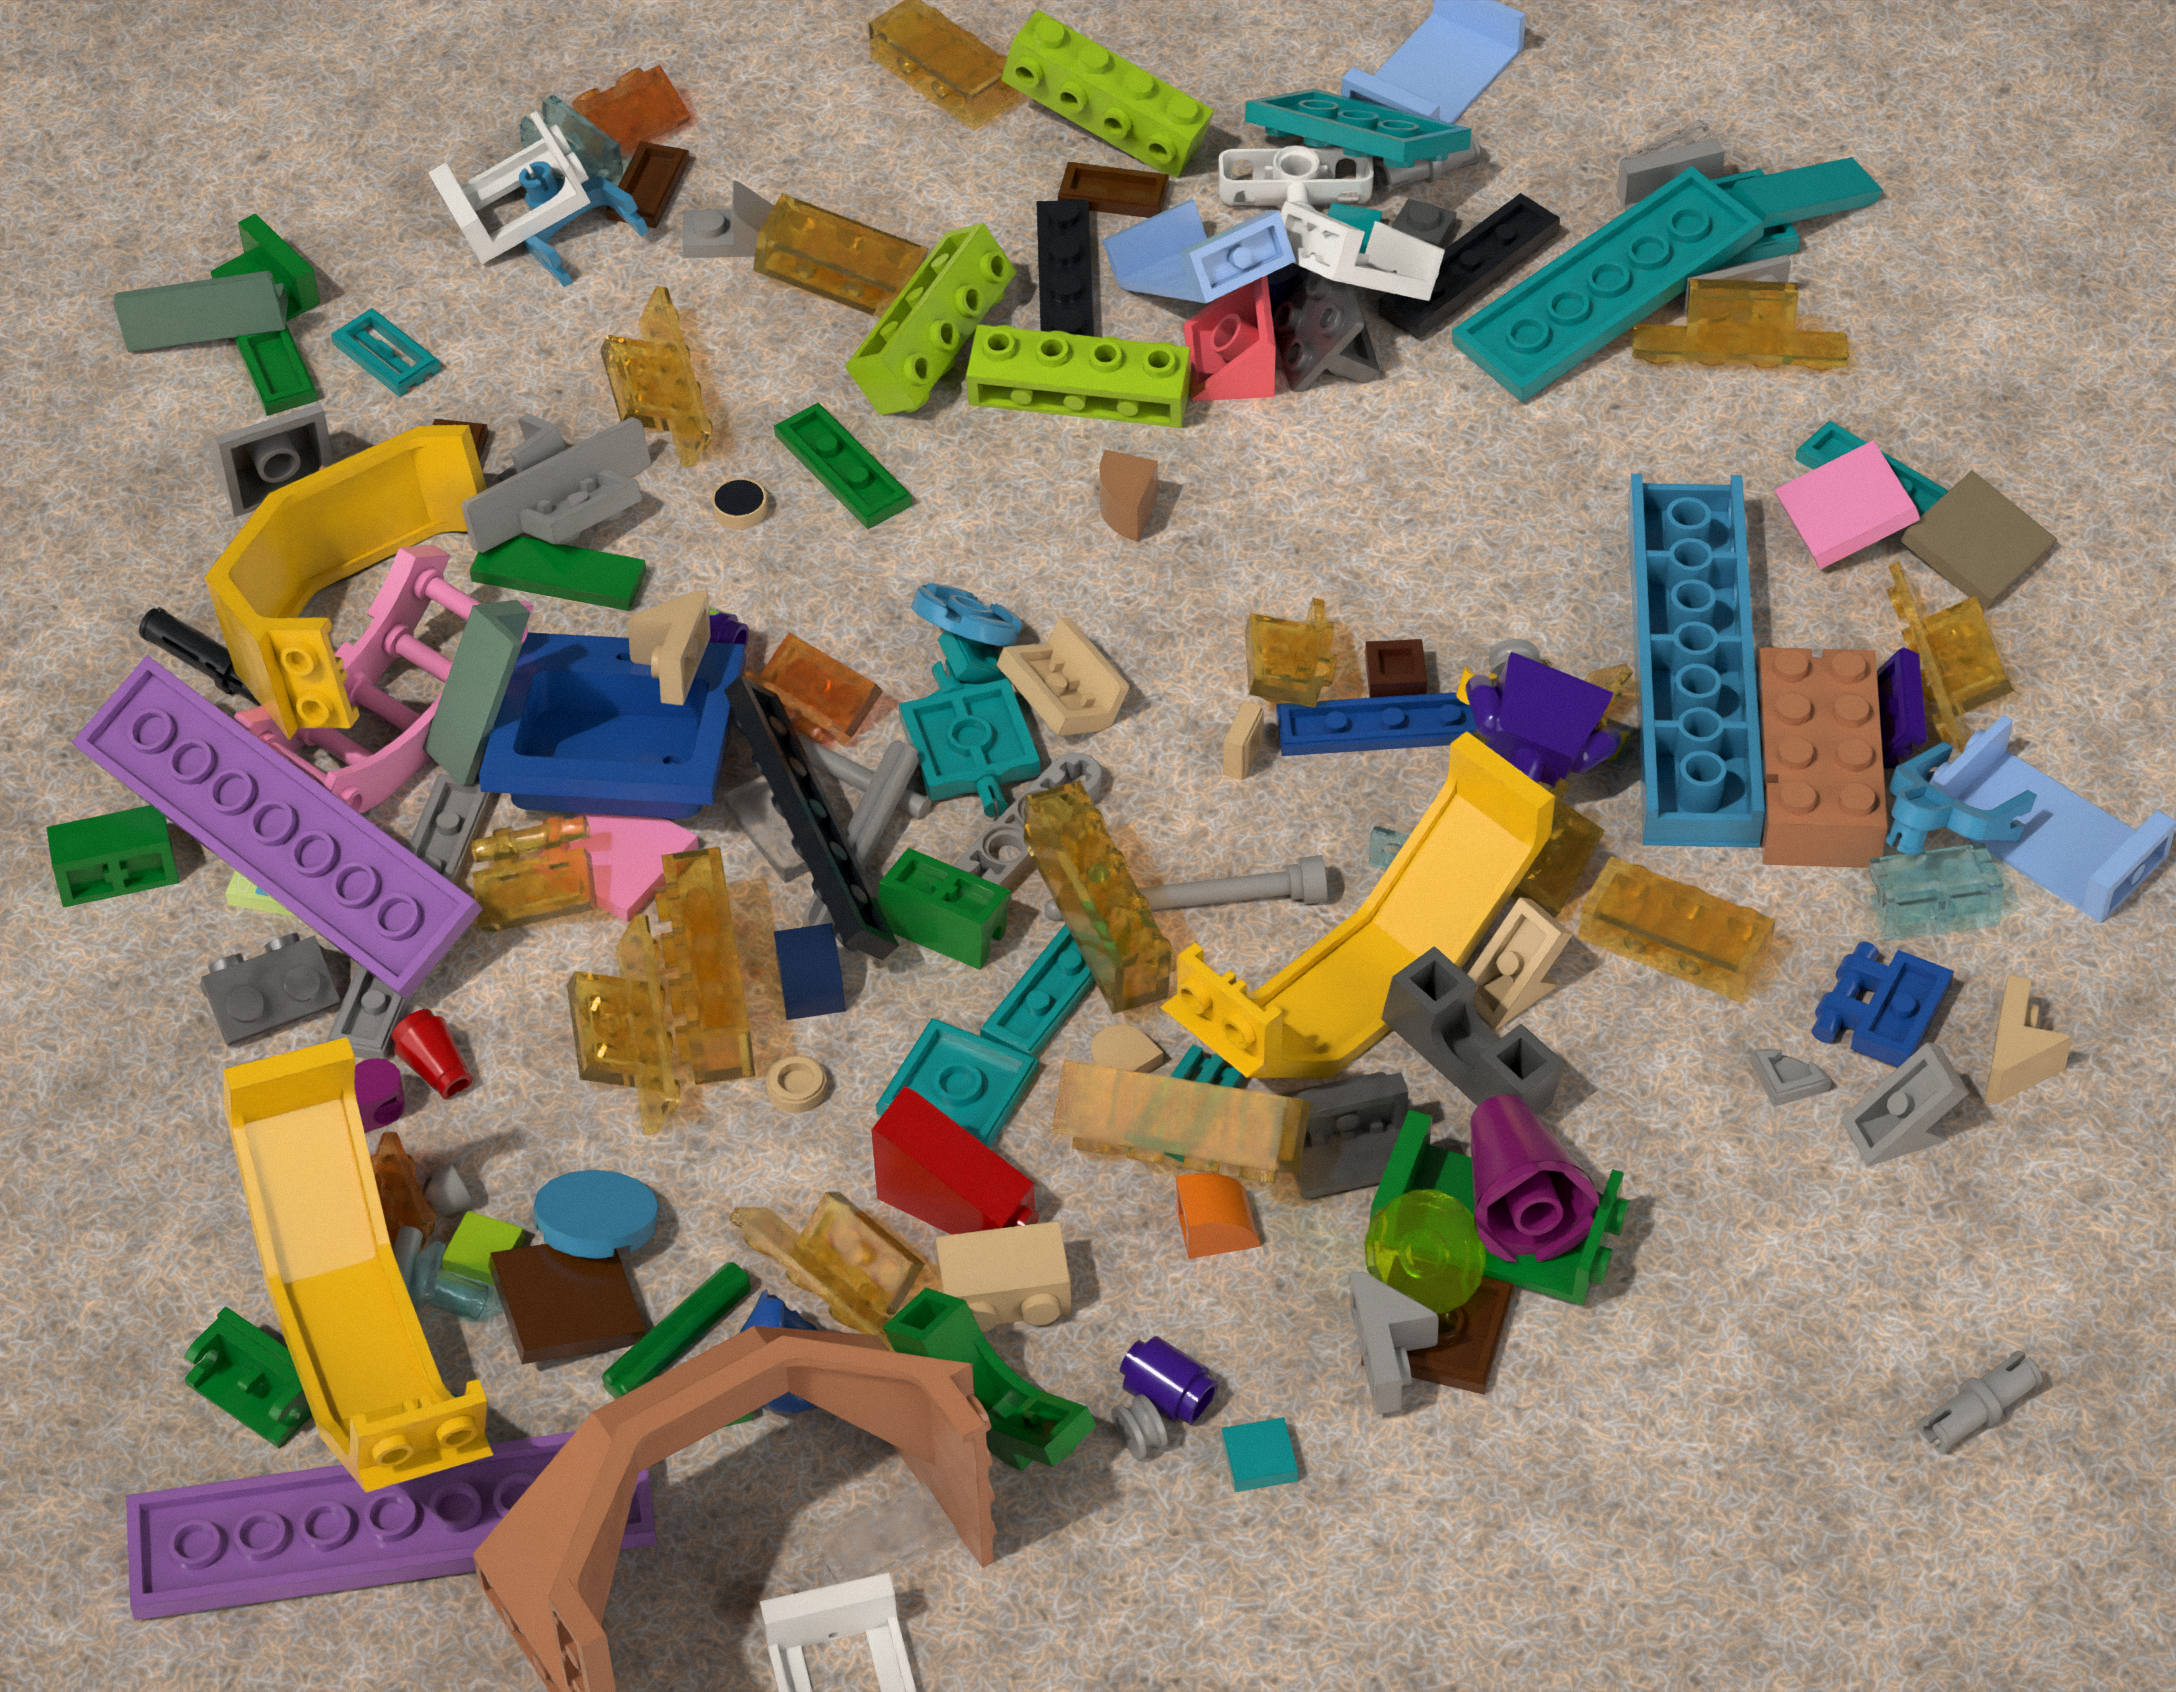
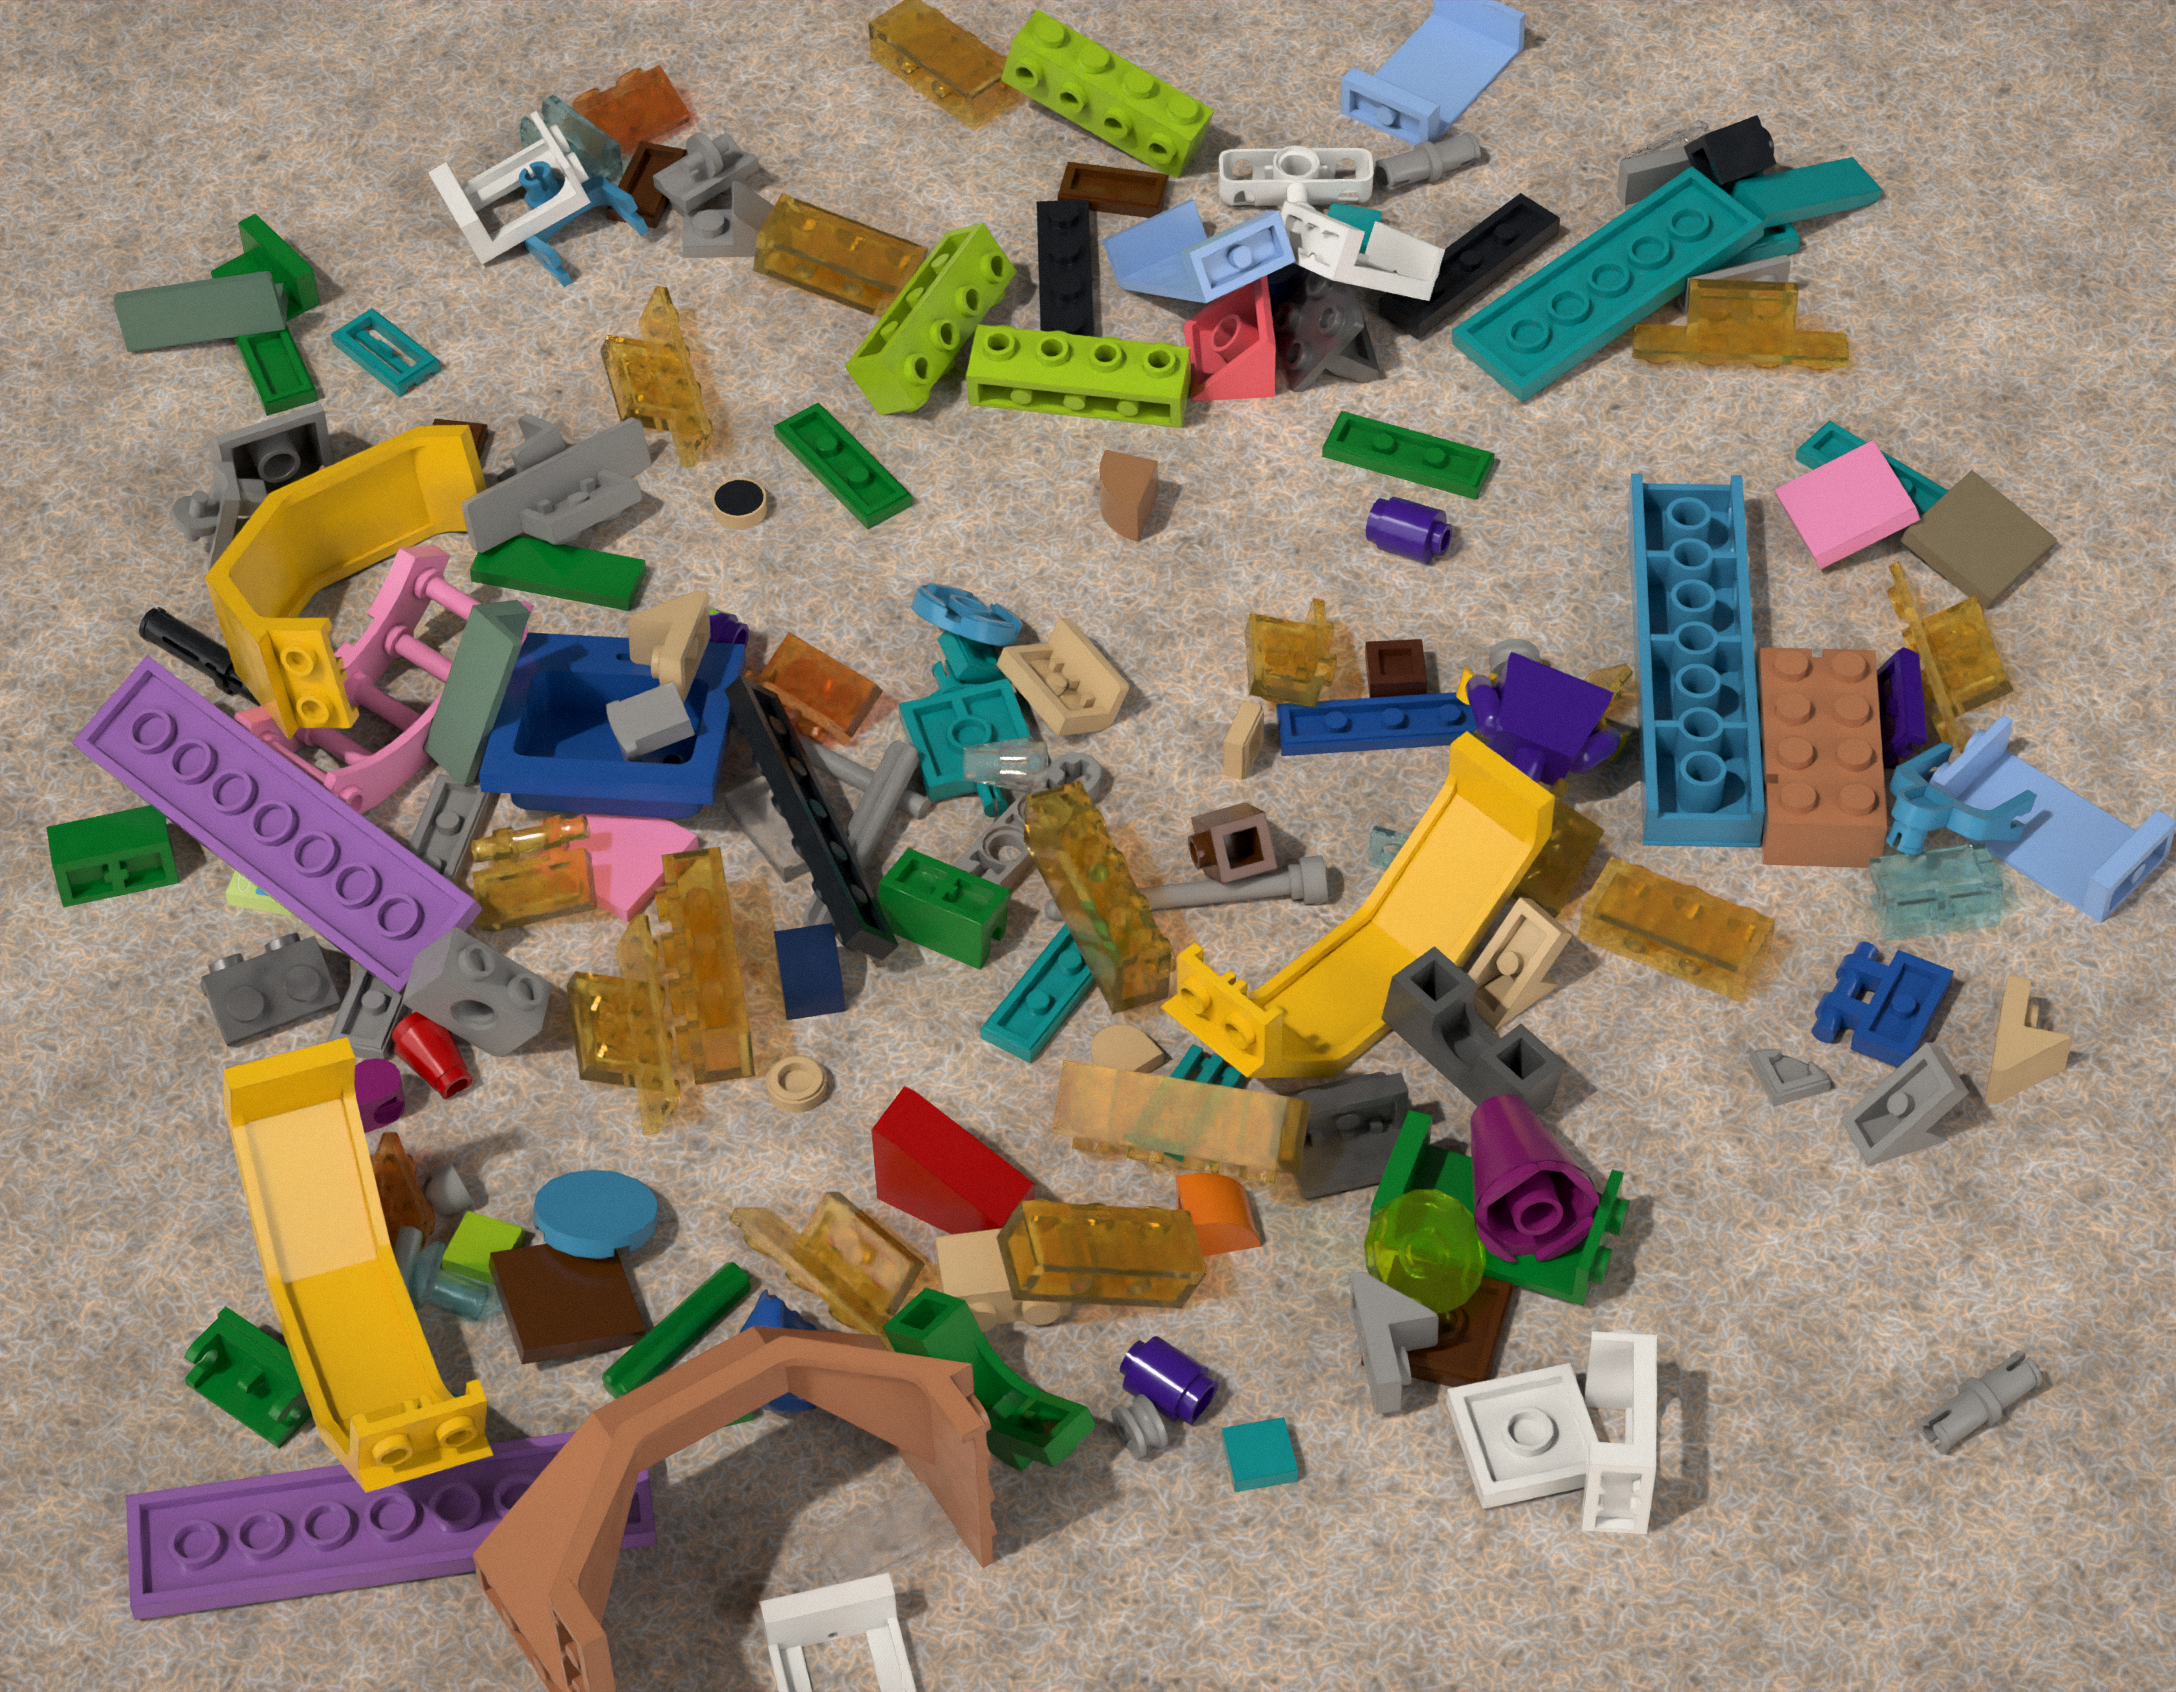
(216, 515): none -> light grey hips
(477, 993): none -> light grey brick
(649, 721): none -> light grey tile
(704, 172): none -> light grey hips
(964, 1078): teal tile -> none
(1008, 764): none -> clear cone
(1101, 1254): none -> clear yellow brick
(1232, 843): none -> reddish brown brick
(1358, 127): teal plate -> none
(1408, 455): none -> green tile
(1408, 529): none -> dark purple brick
(1426, 222): dark grey plate -> none
(1523, 1434): none -> white plate
(1622, 1474): none -> white panel
(1733, 152): none -> black brick

